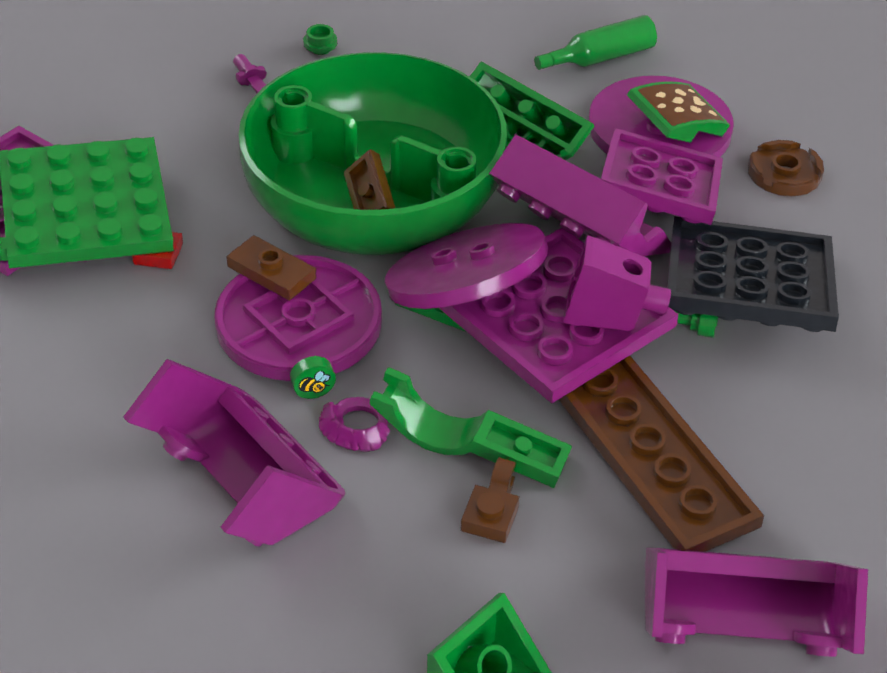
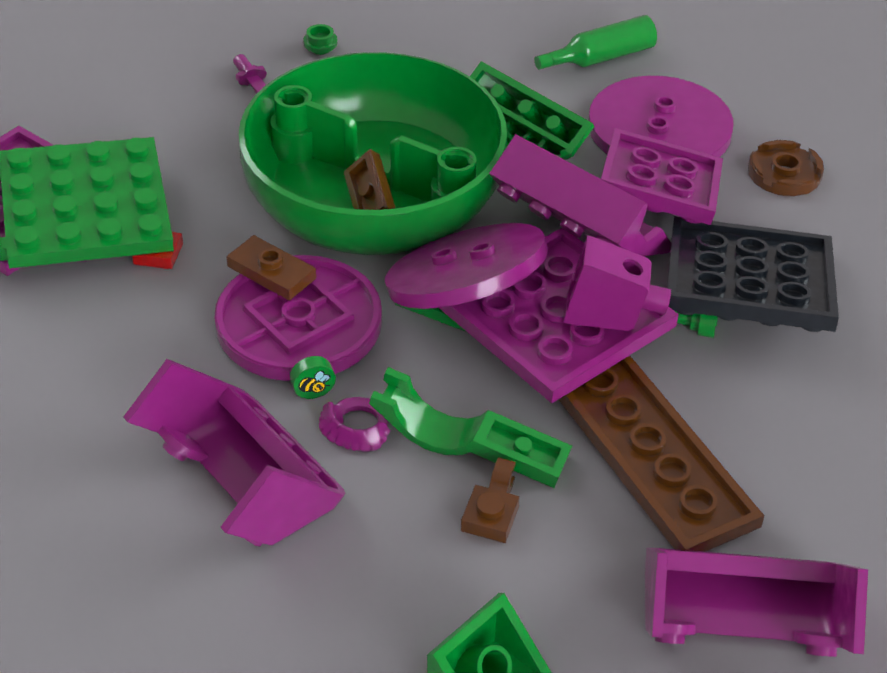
(678, 110): slope -> none

